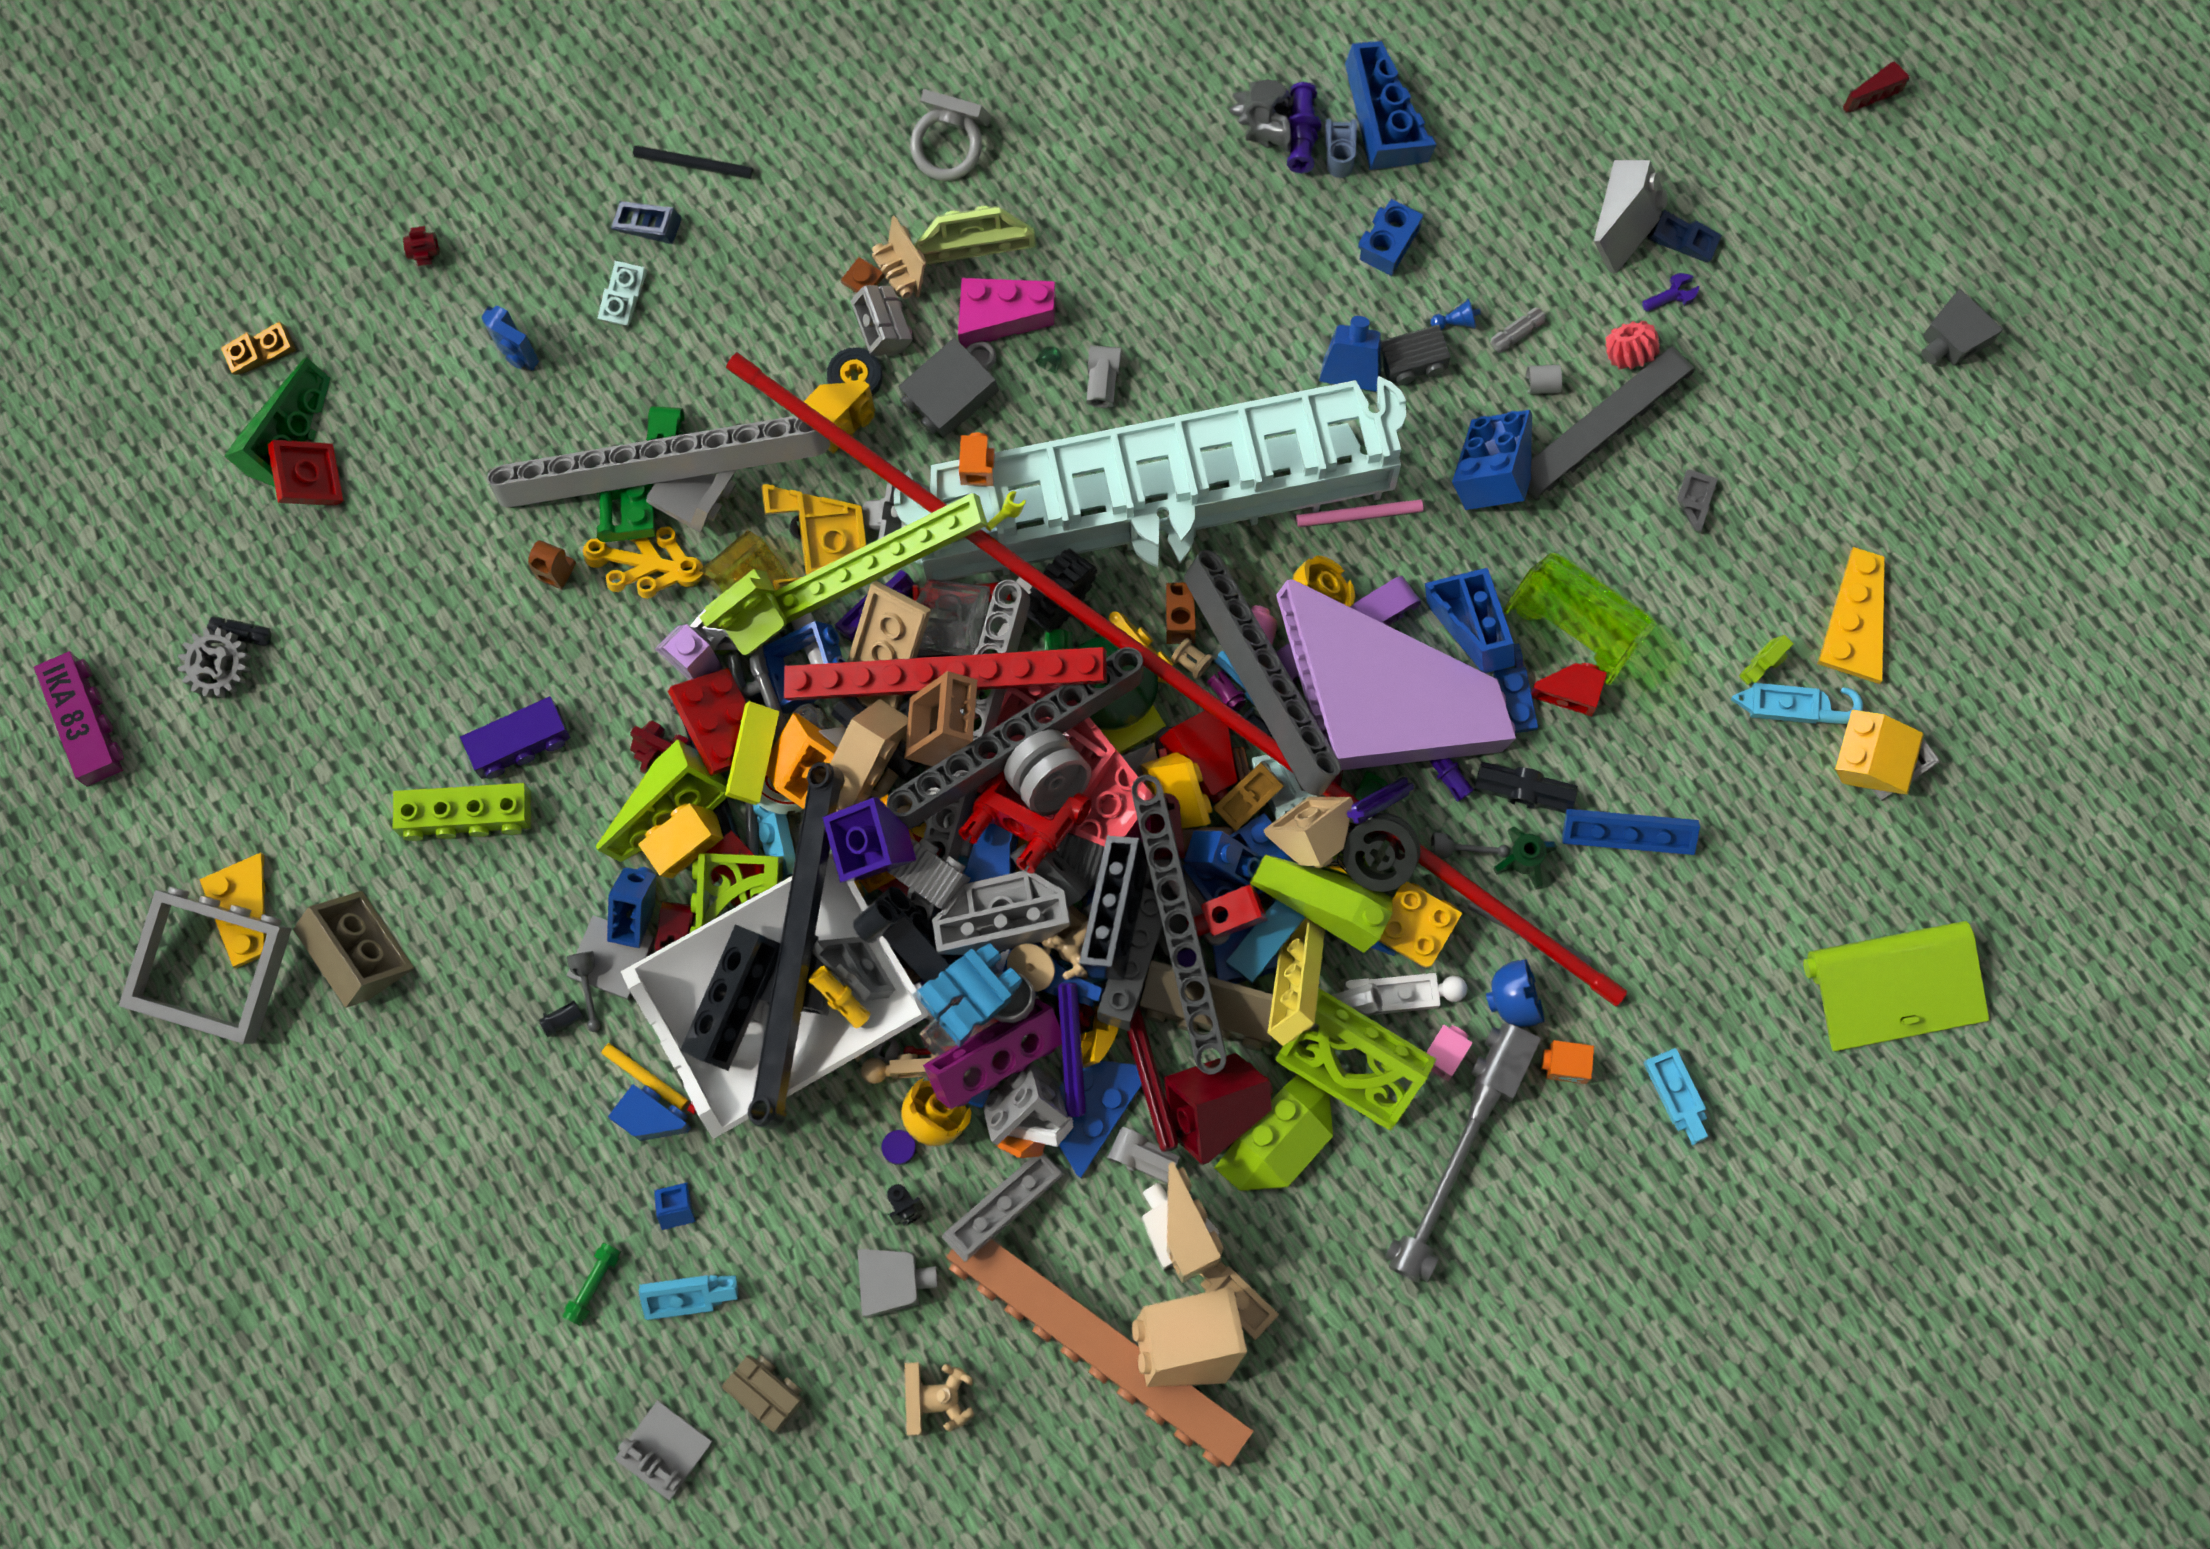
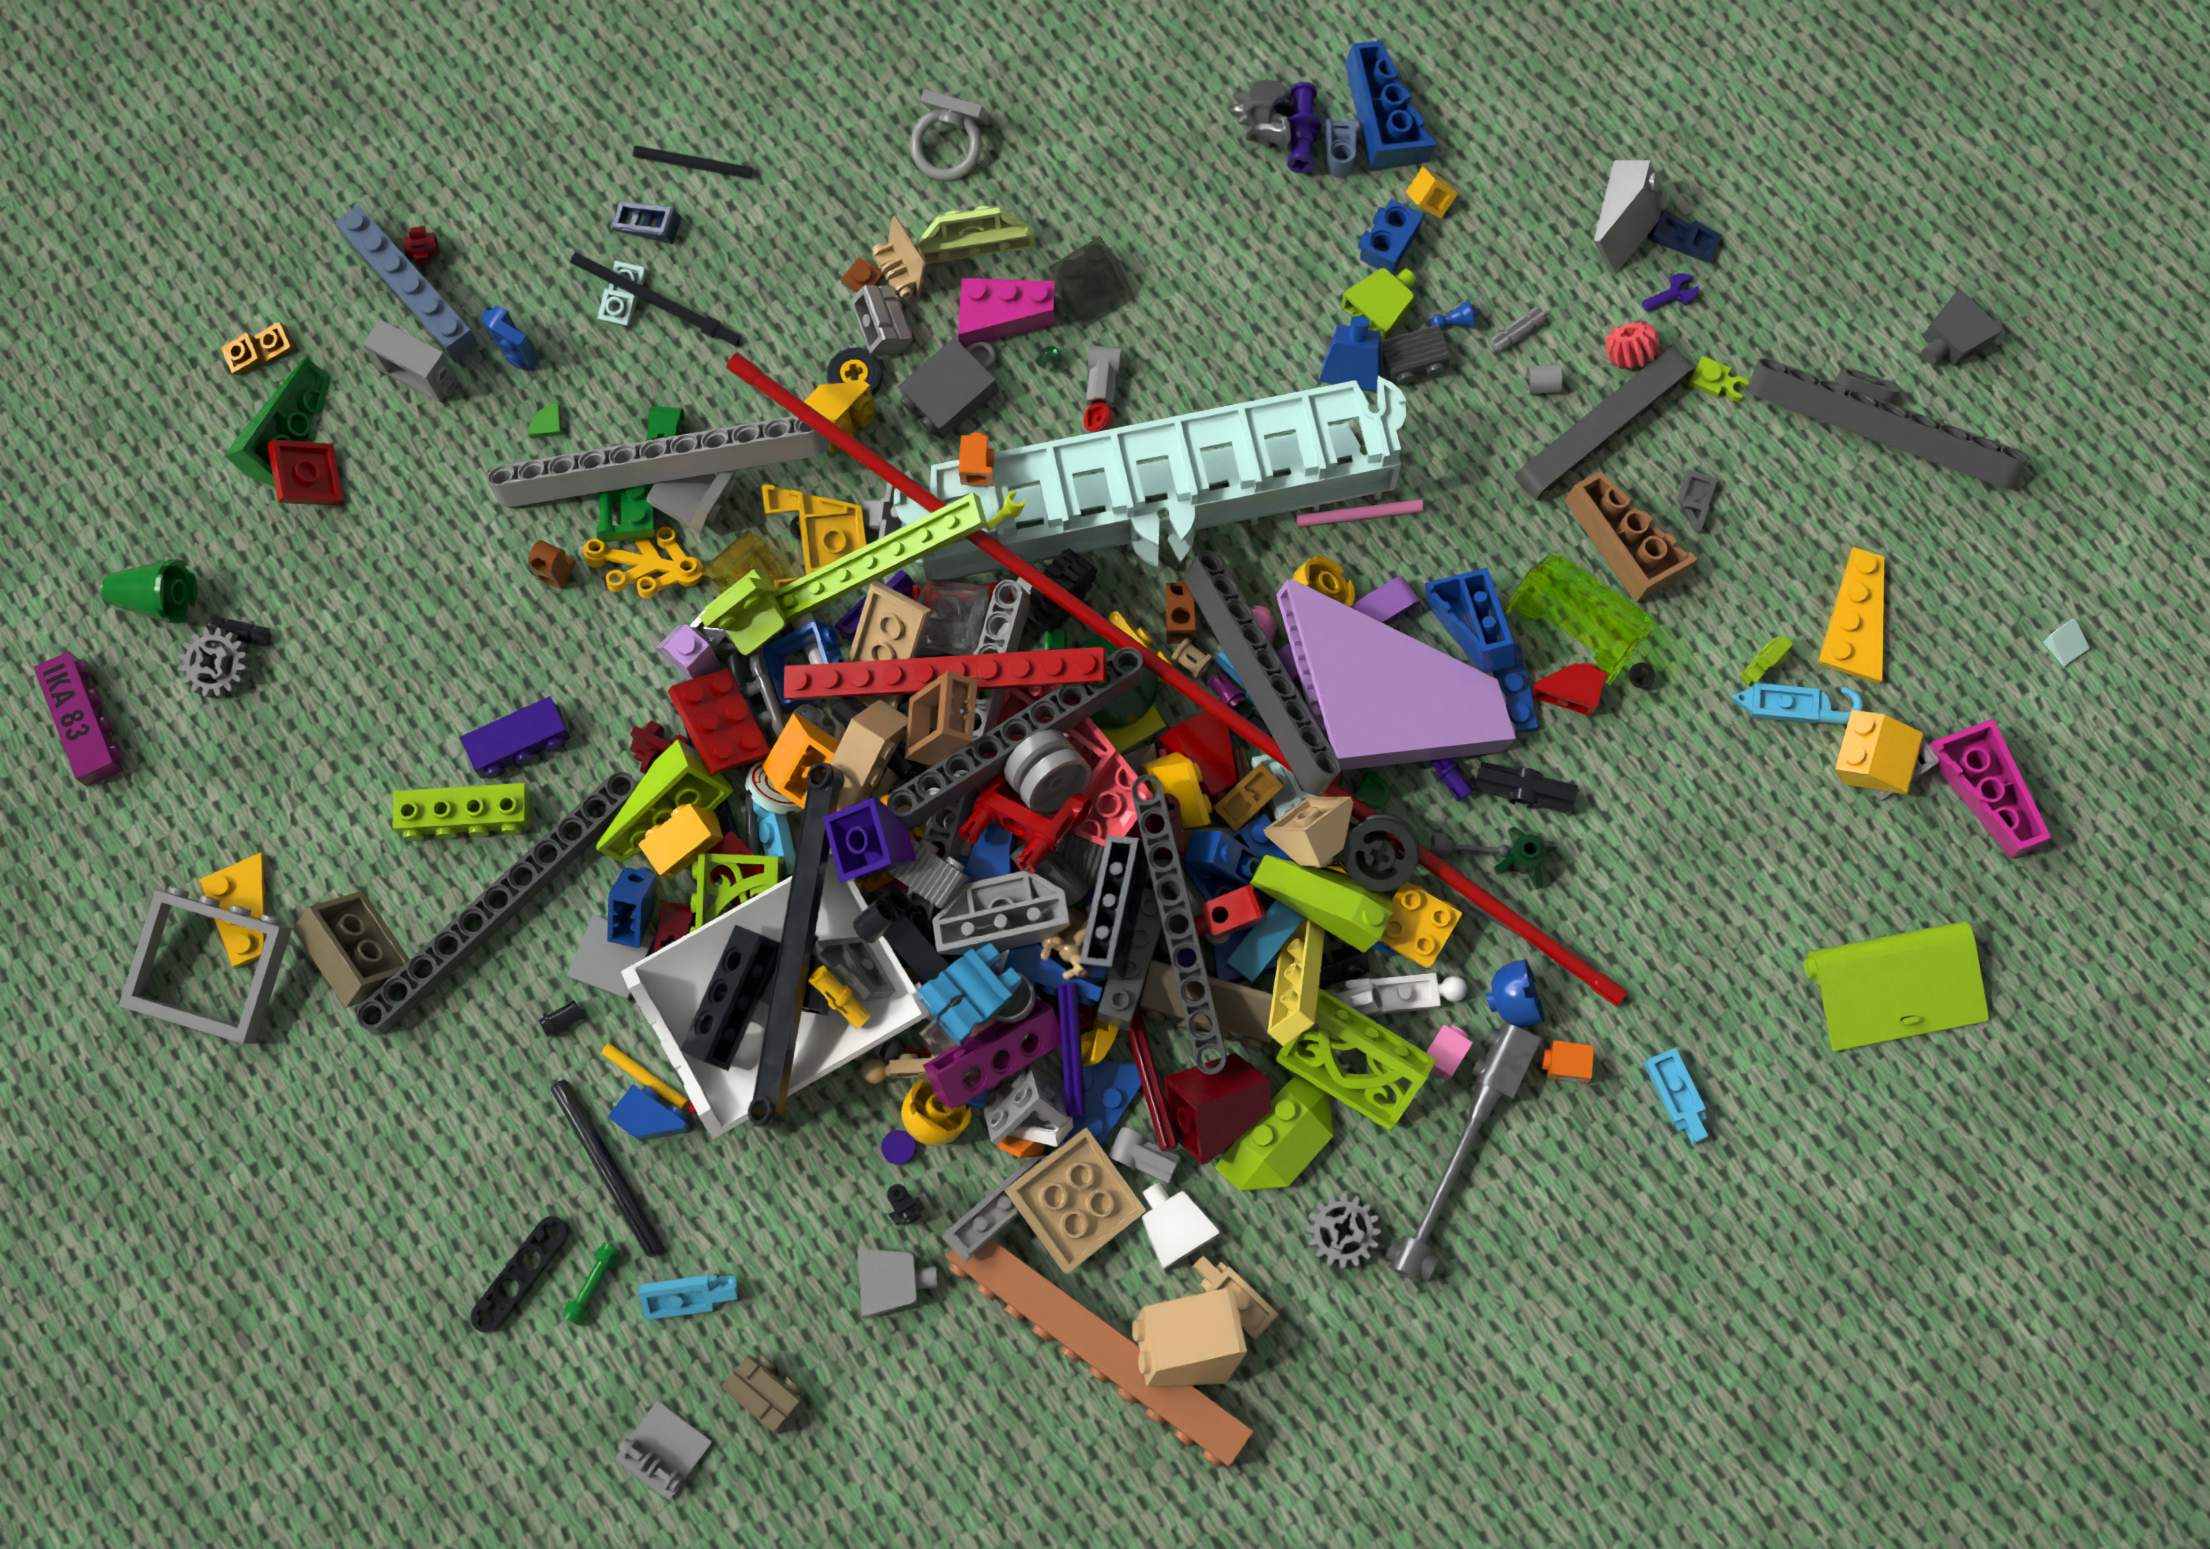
(153, 590): none -> green cone
(406, 283): none -> sand blue brick
(410, 361): none -> light grey window
(483, 907): none -> dark grey beam
(516, 1271): none -> black beam
(546, 422): none -> bright green tile
(582, 965): dark grey hinge -> none
(607, 1168): none -> black axle
(674, 1206): blue slope -> none
(708, 326): none -> black bar
(752, 753): neon yellow tile -> none
(834, 734): white sticker -> none
(934, 1398): tan piece -> none
(1033, 964): tan piece -> none
(1075, 1200): none -> tan plate
(1091, 282): none -> clear smoke slope
(1099, 417): none -> red tile
(1188, 1240): tan slope -> none
(1347, 965): none -> black hinge
(1358, 1236): none -> light grey gear
(1380, 800): dark purple axle -> none
(1381, 299): none -> lime torso
(1431, 192): none -> yellow panel
(1495, 460): blue slope -> none
(1627, 538): none -> medium nougat wedge
(1630, 831): blue plate -> none
(1635, 672): none -> black hinge
(1713, 377): none -> lime plate
(1868, 384): none -> dark grey plate
(1884, 84): dark red slope -> none
(1887, 423): none -> dark grey beam
(1990, 784): none -> dark pink wedge
(2067, 642): none -> light aqua slope

